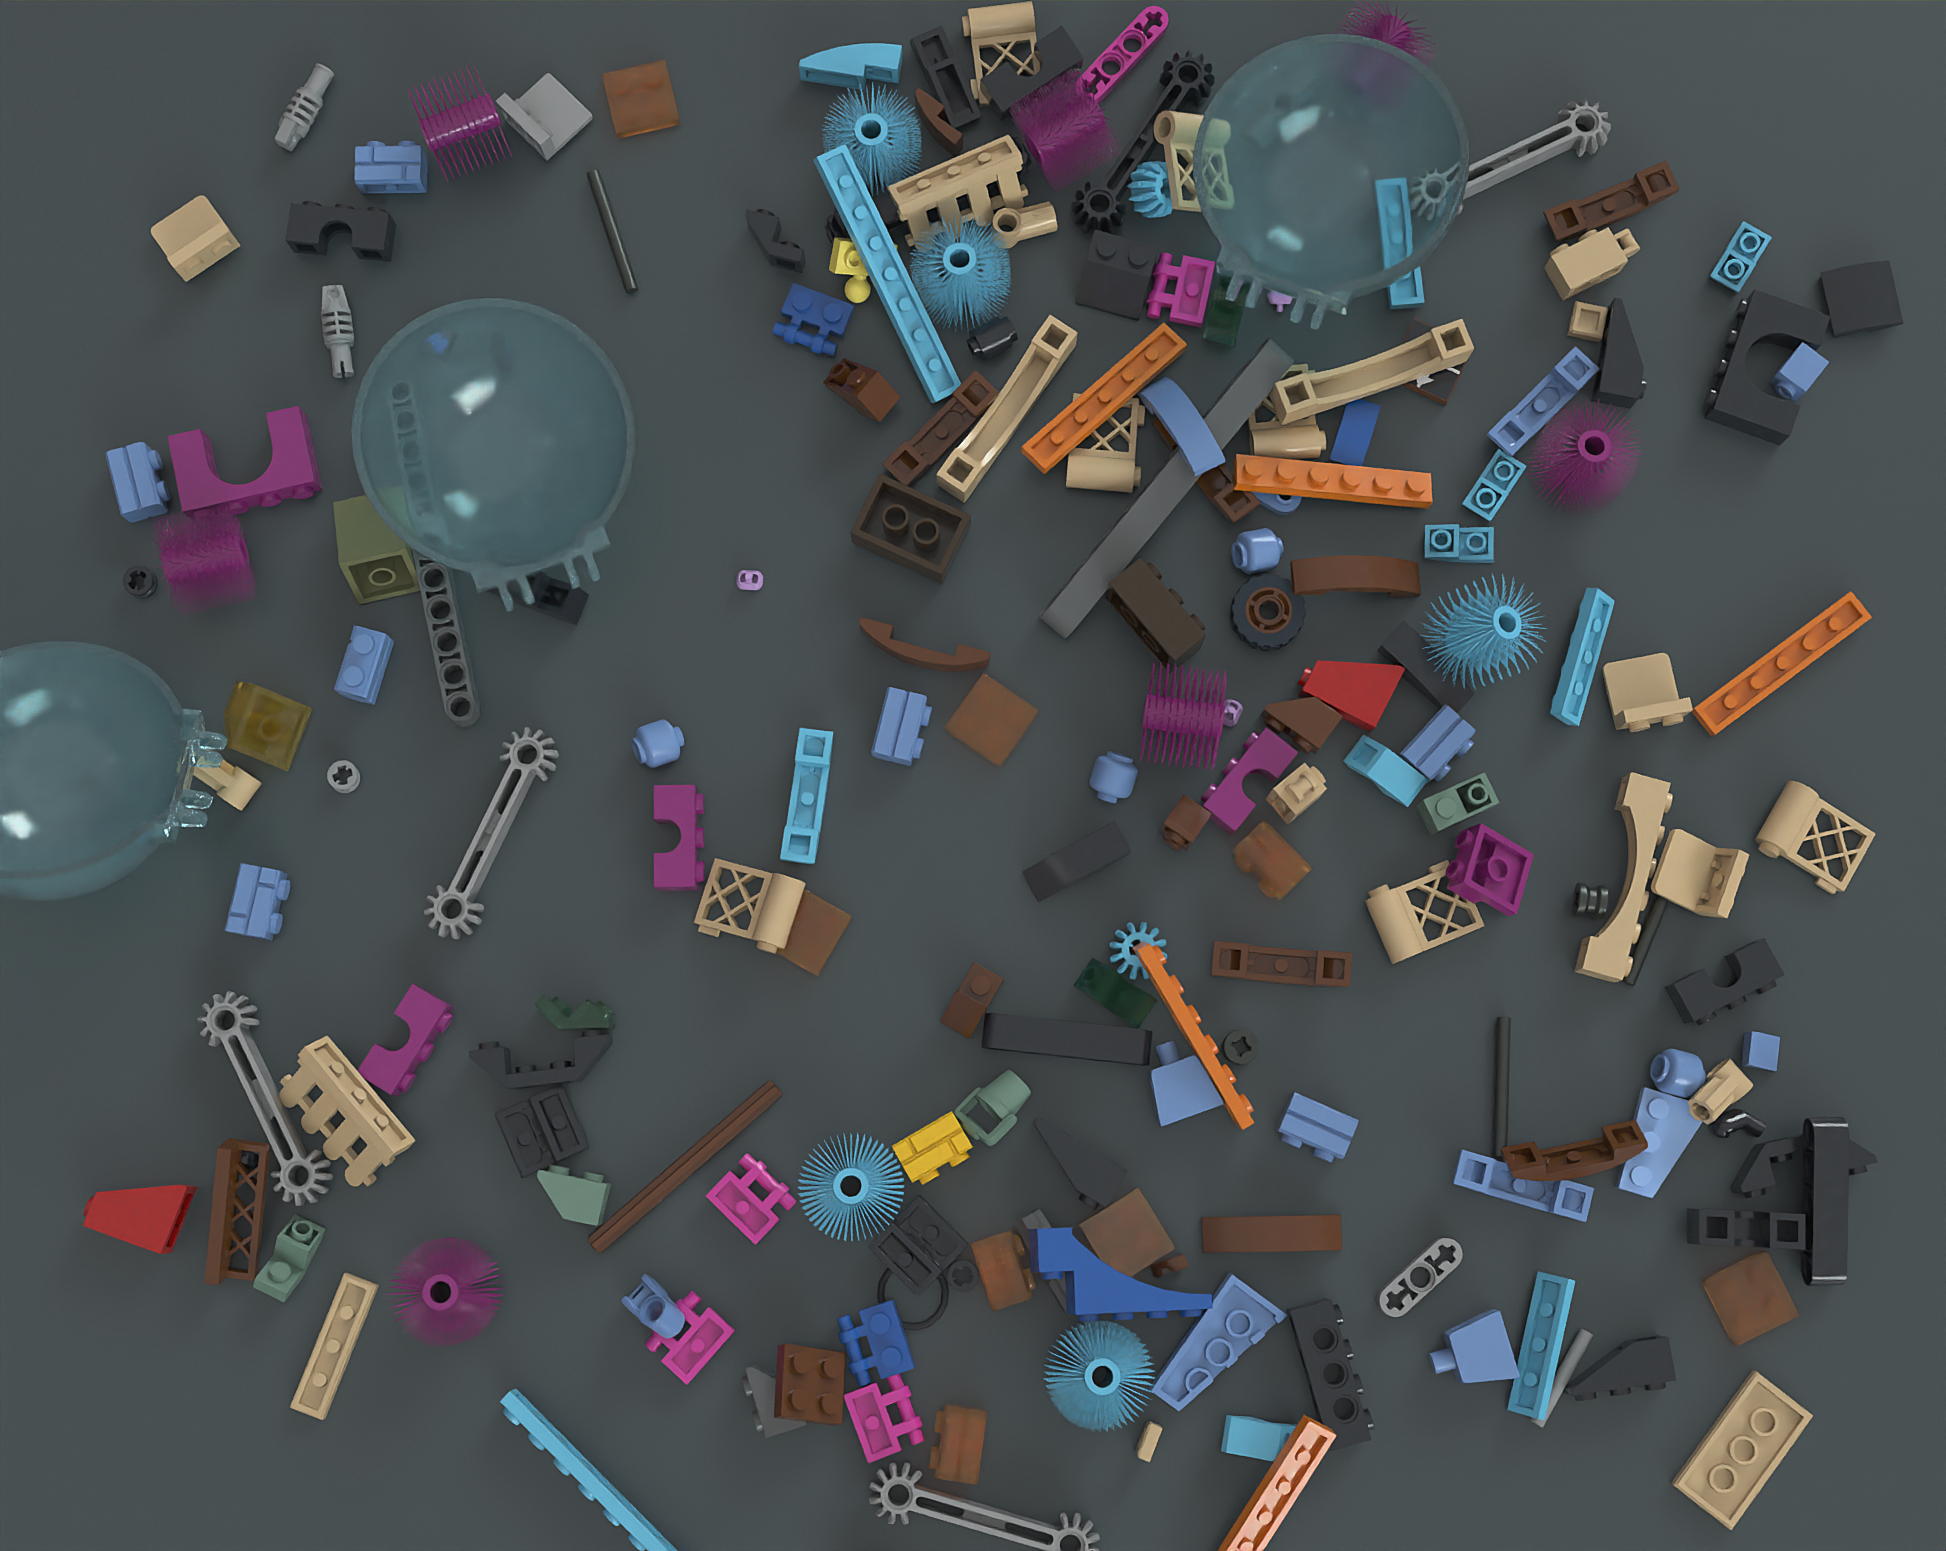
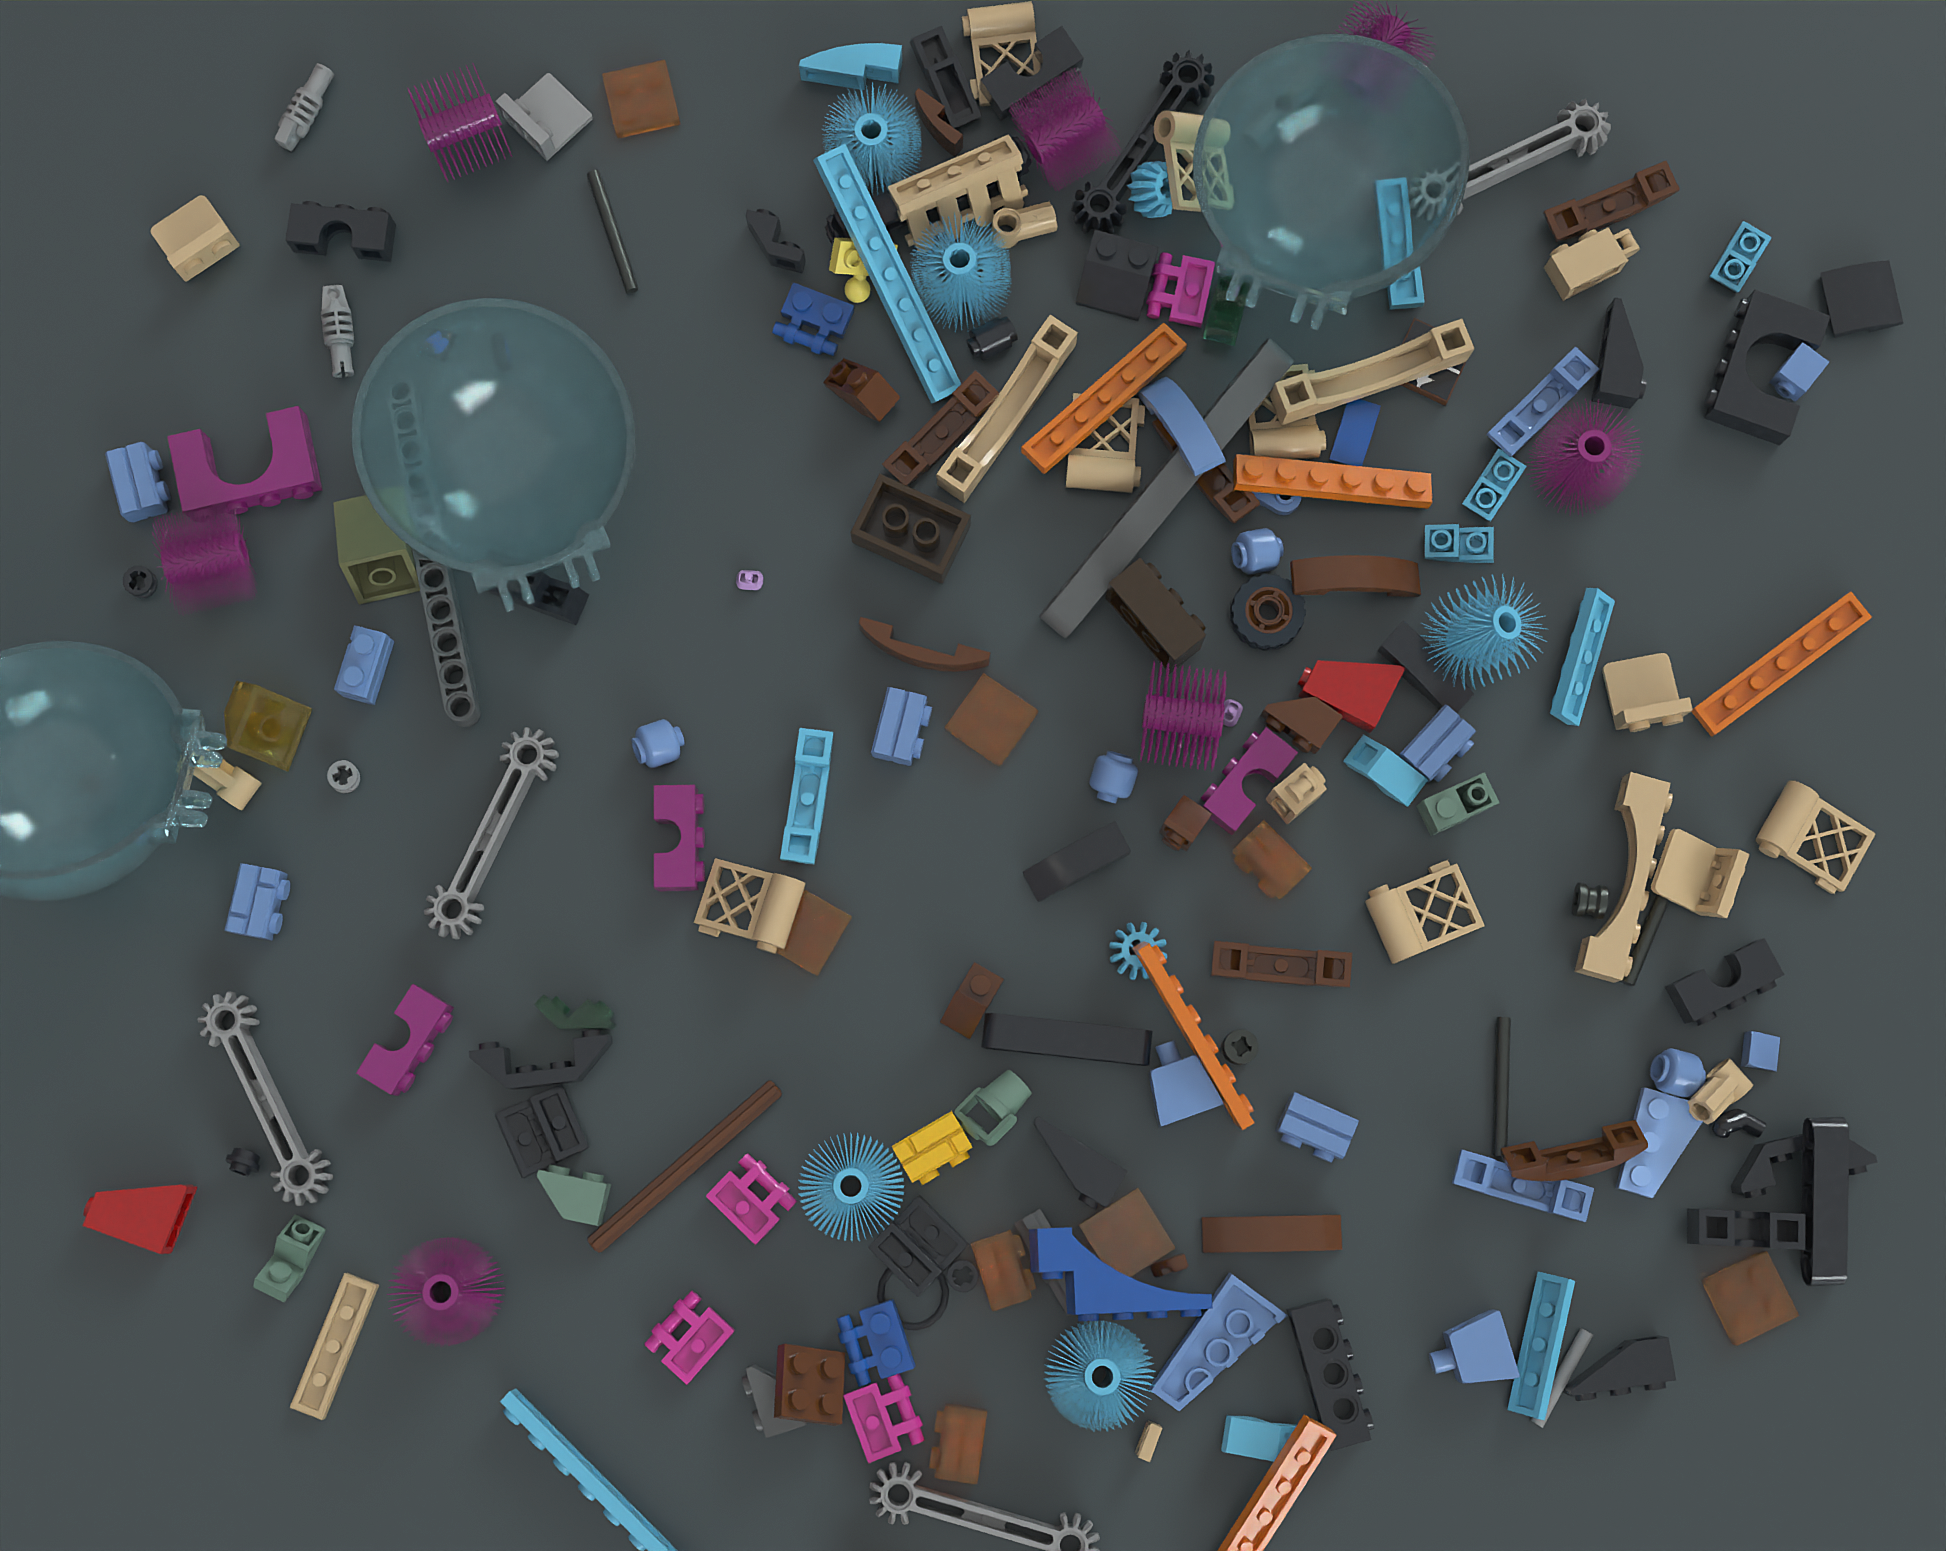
(224, 1211): reddish brown fence -> none
(359, 1104): tan fence -> none
(391, 168): medium blue brick -> none
(655, 1308): medium blue piece -> none
(1115, 993): clear green slope -> none
(1124, 58): dark pink beam -> none
(1279, 299): lavender rock -> none
(1433, 1253): light grey beam -> none
(1489, 869): magenta plate -> none
(1587, 321): tan tile -> none
(1741, 1449): tan tile -> none

